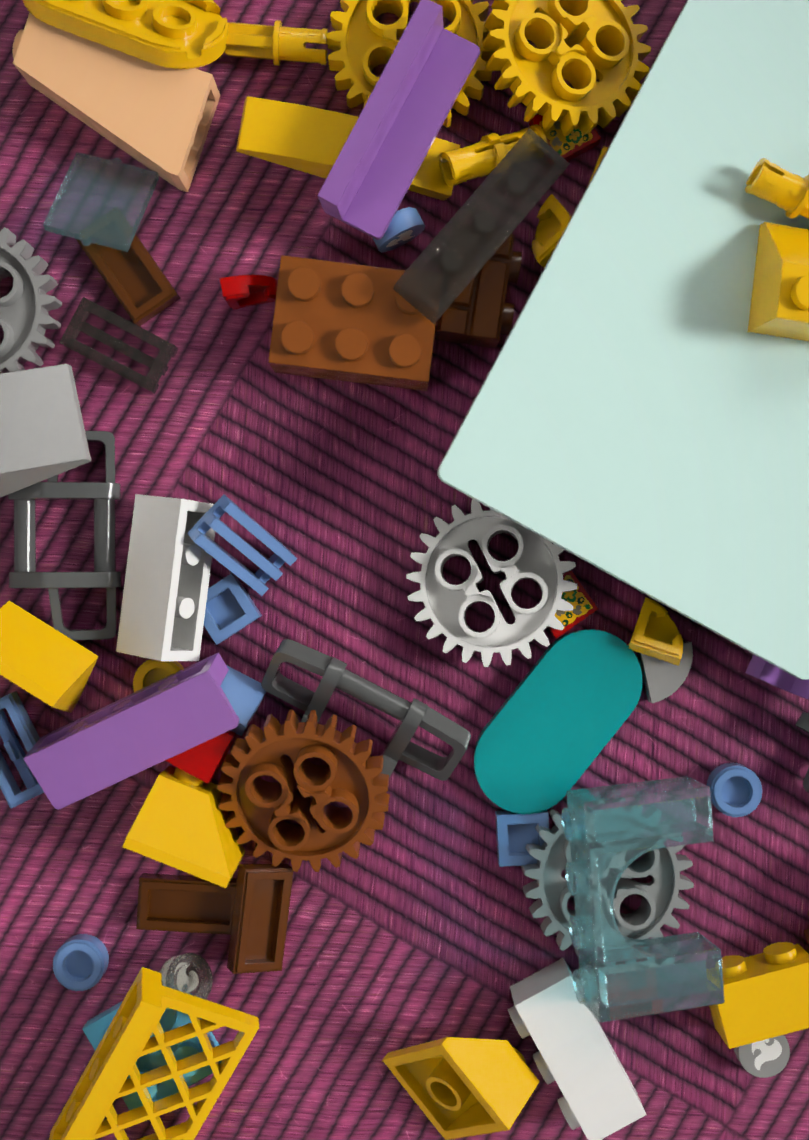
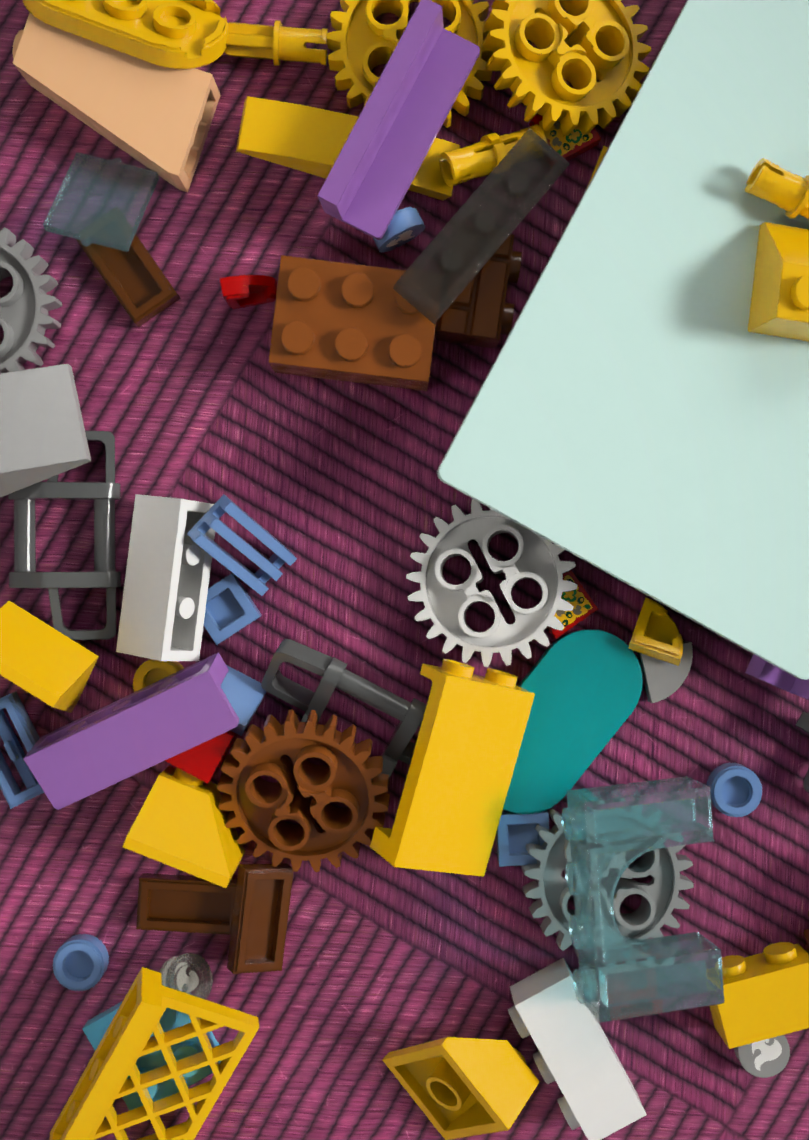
(157, 366): clear smoke tile -> none
(458, 771): none -> yellow panel
(552, 223): yellow tile -> none

